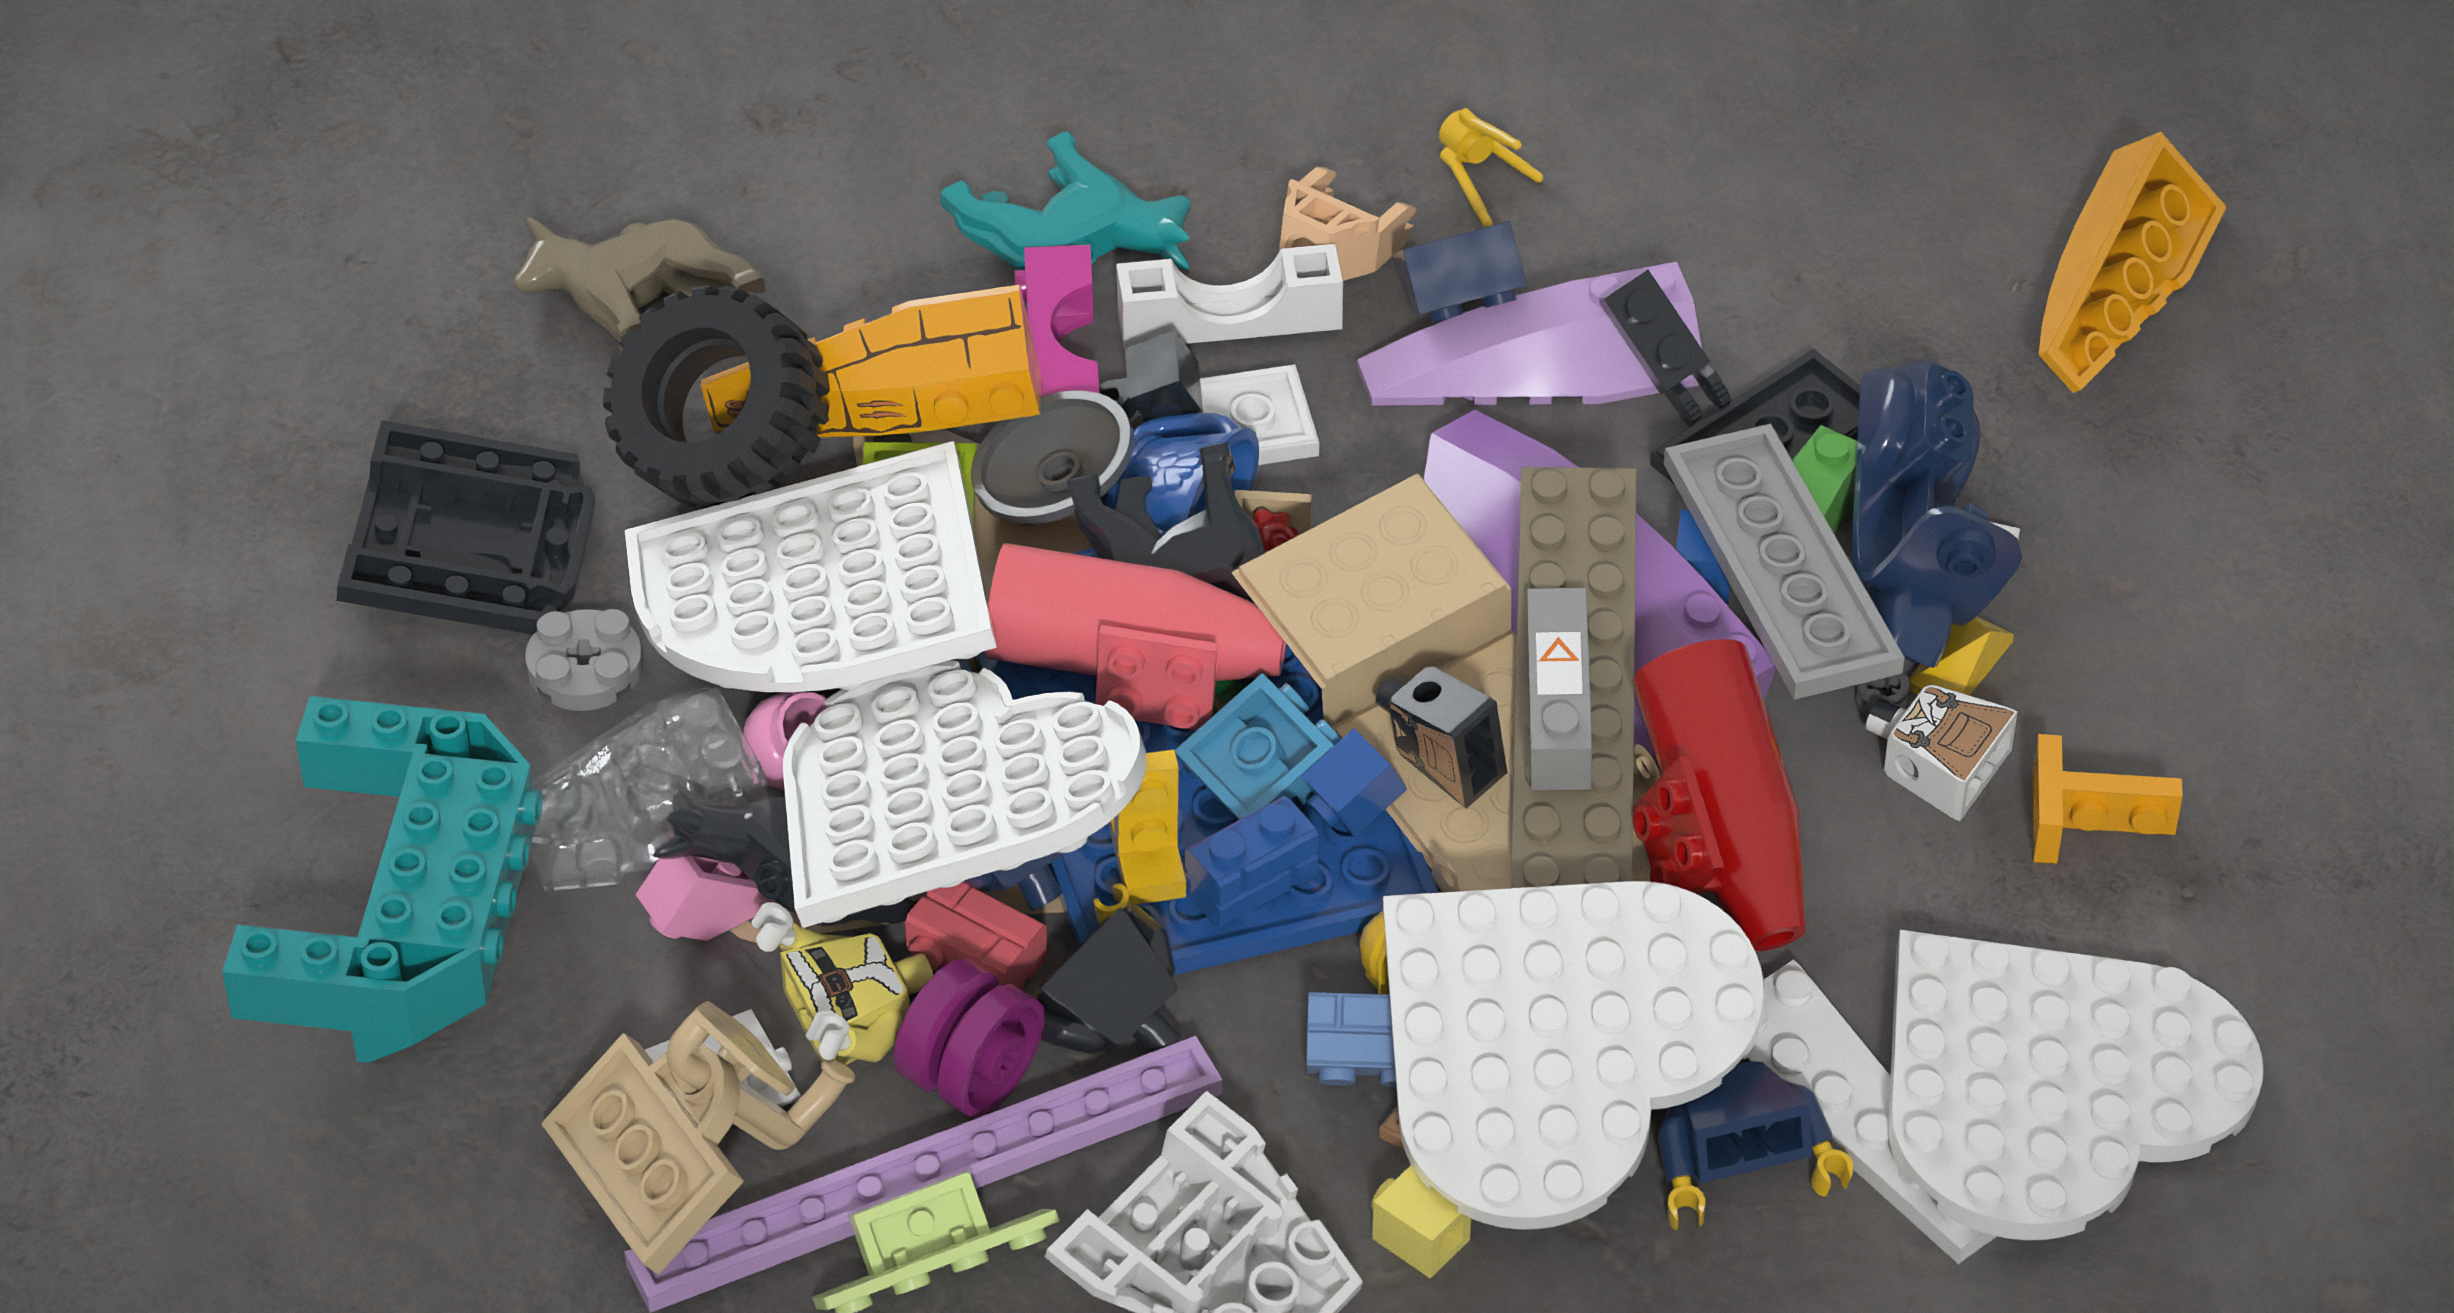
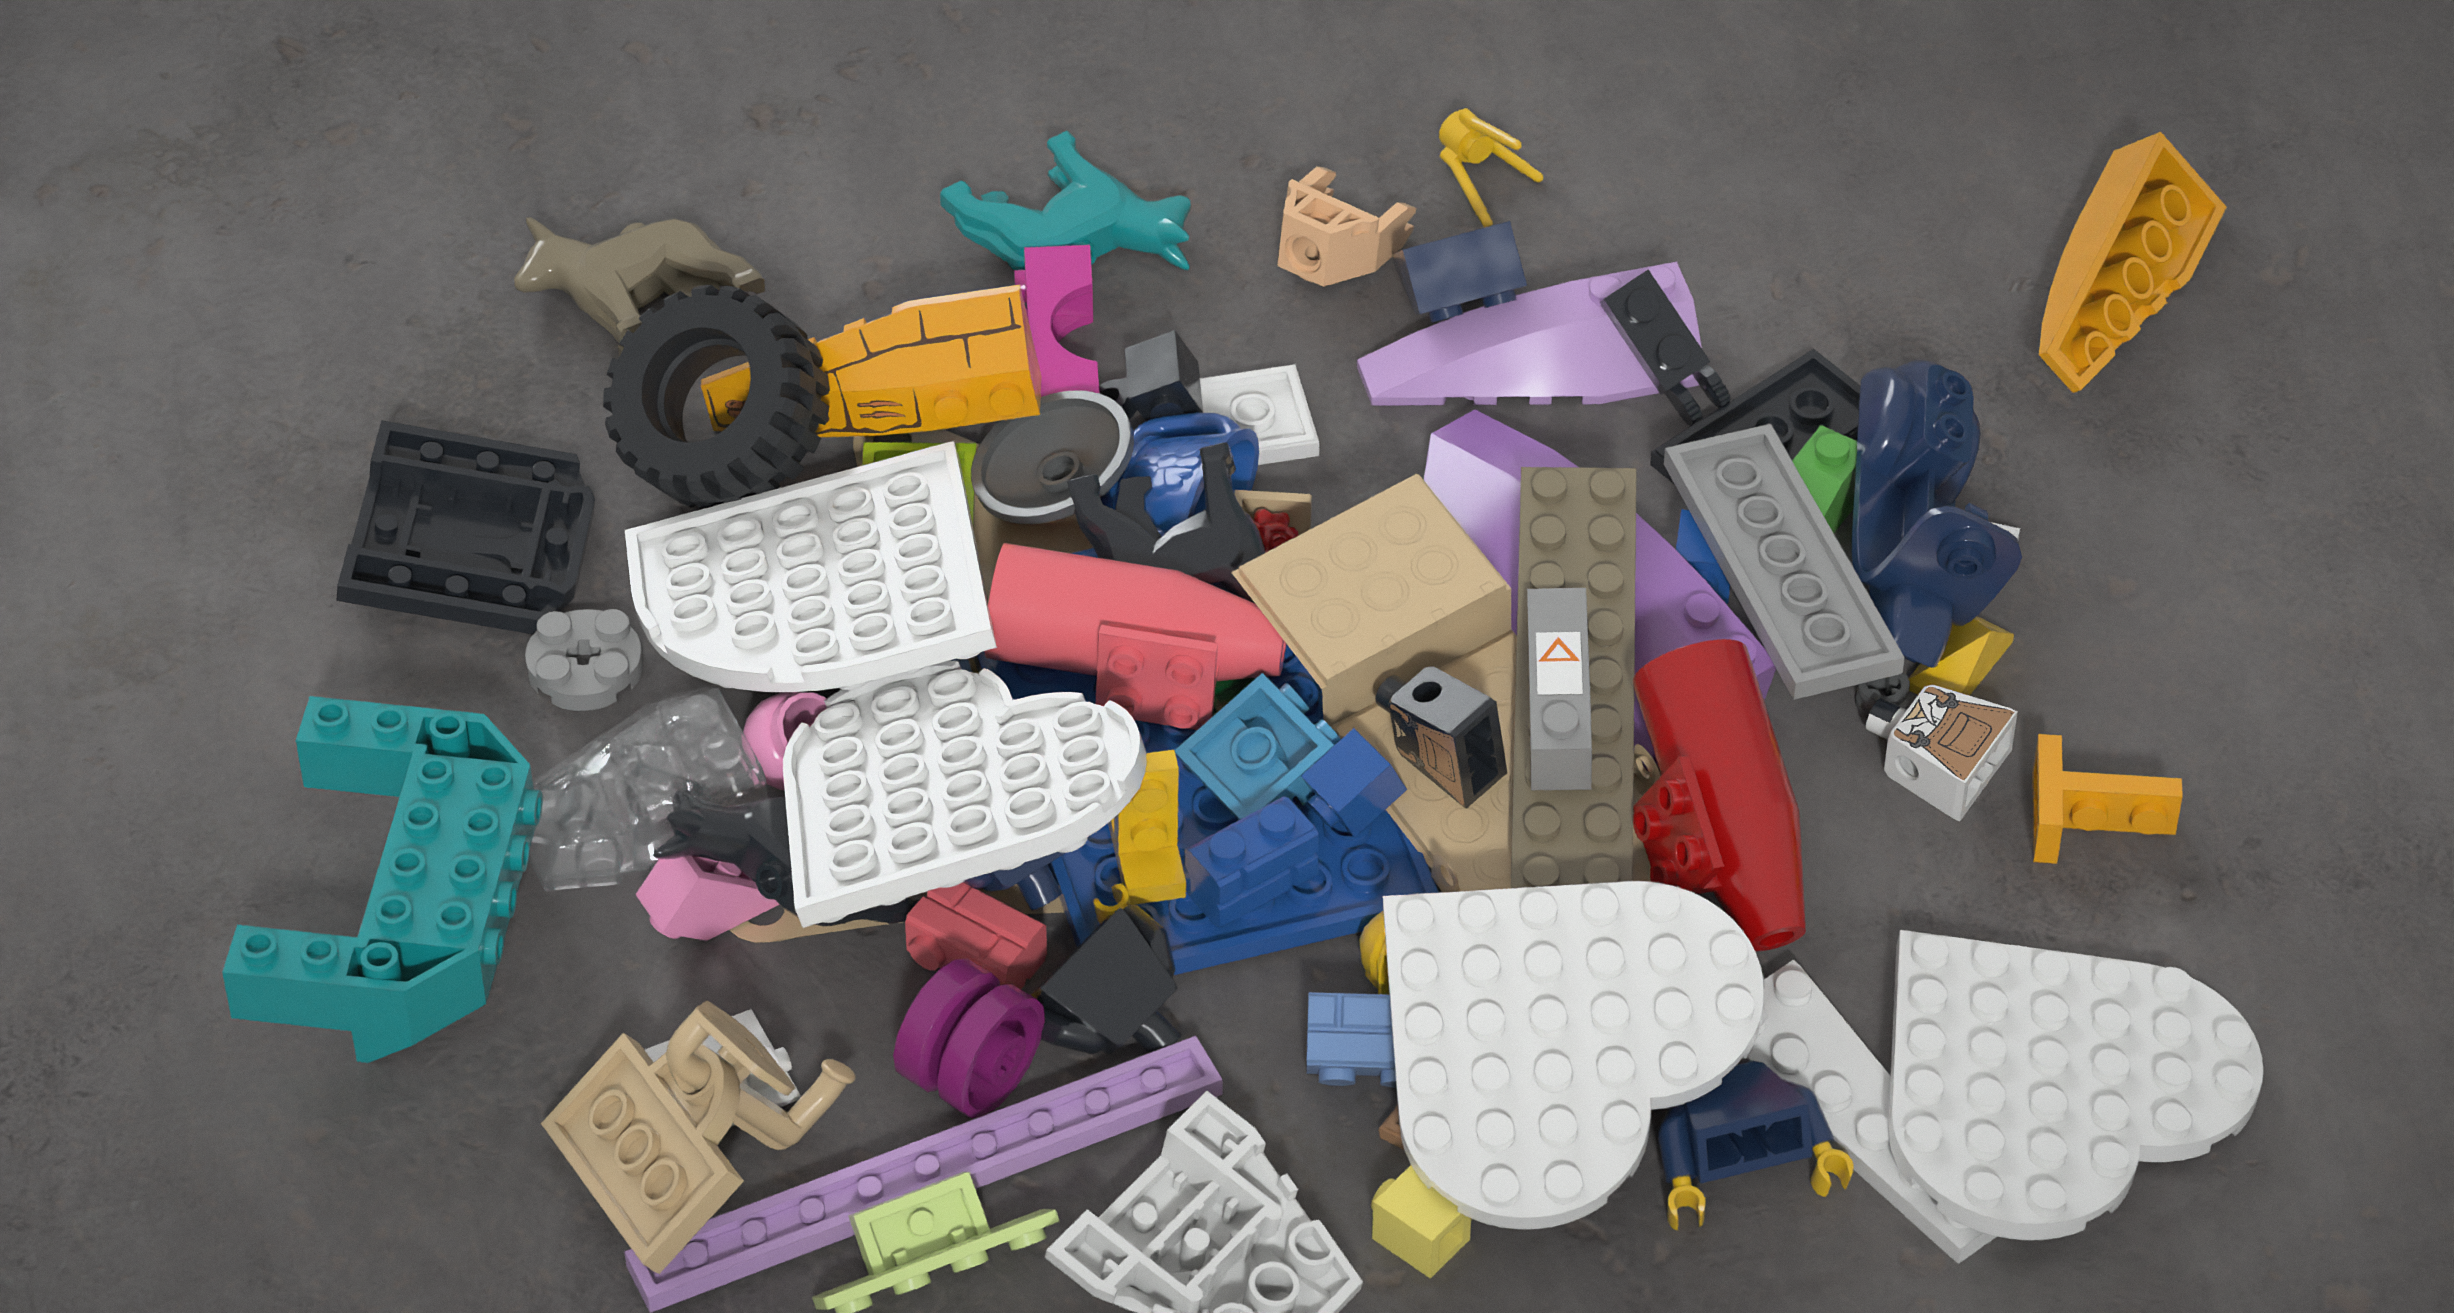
(841, 986): torso -> none
(1289, 297): white arch -> none

